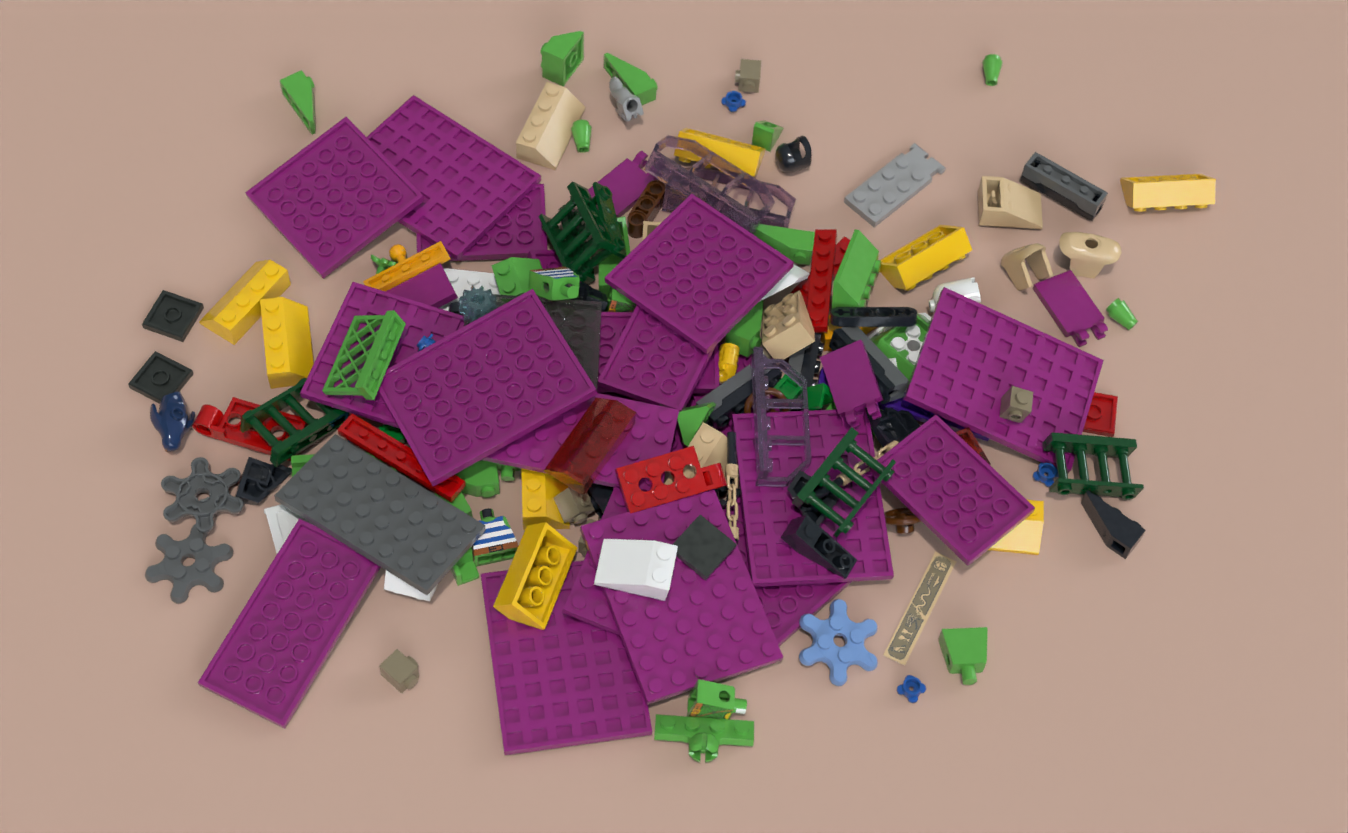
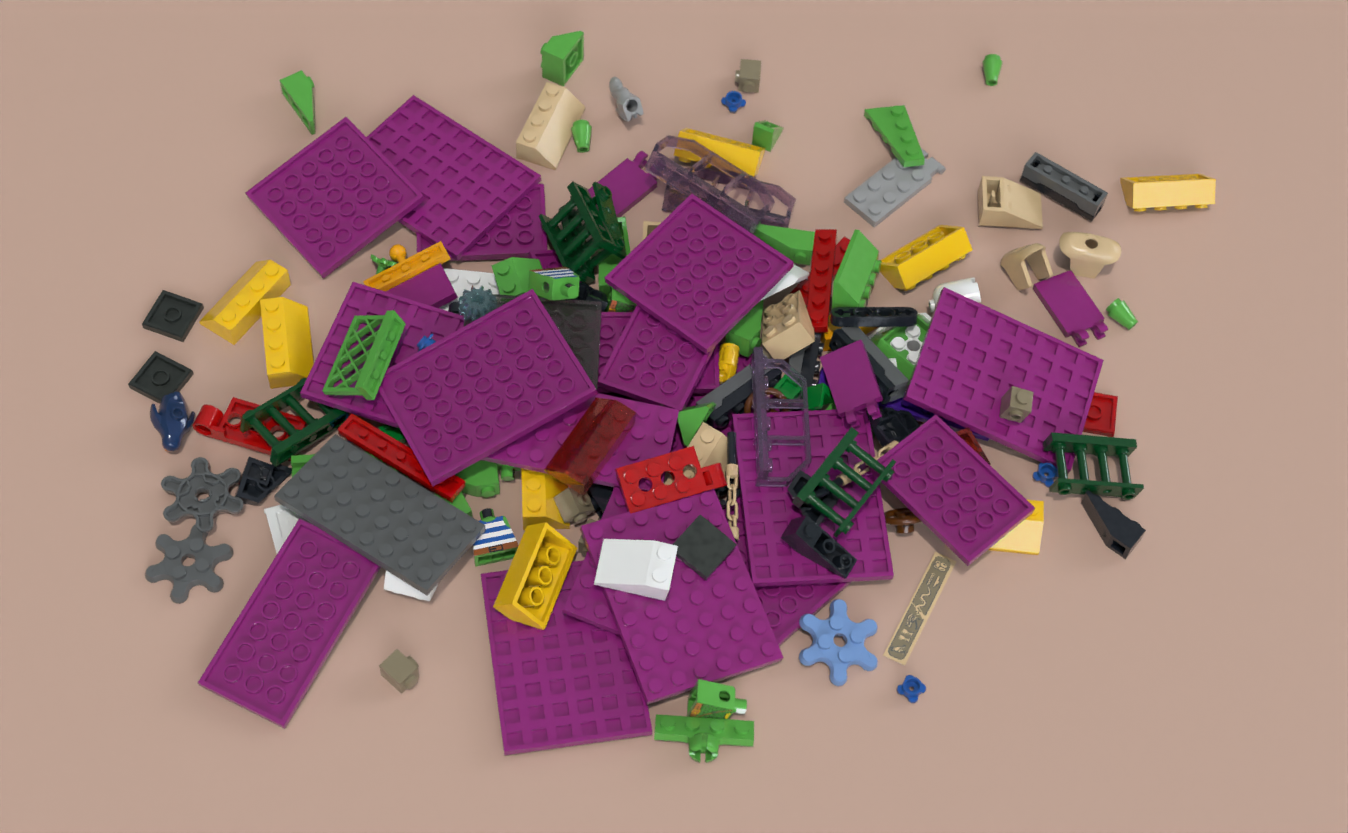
(465, 569): bright green panel -> none
(632, 78): bright green slope -> none
(645, 208): reddish brown beam -> none
(789, 156): black helmet -> none
(898, 133): none -> bright green wing
(964, 651): bright green torso -> none

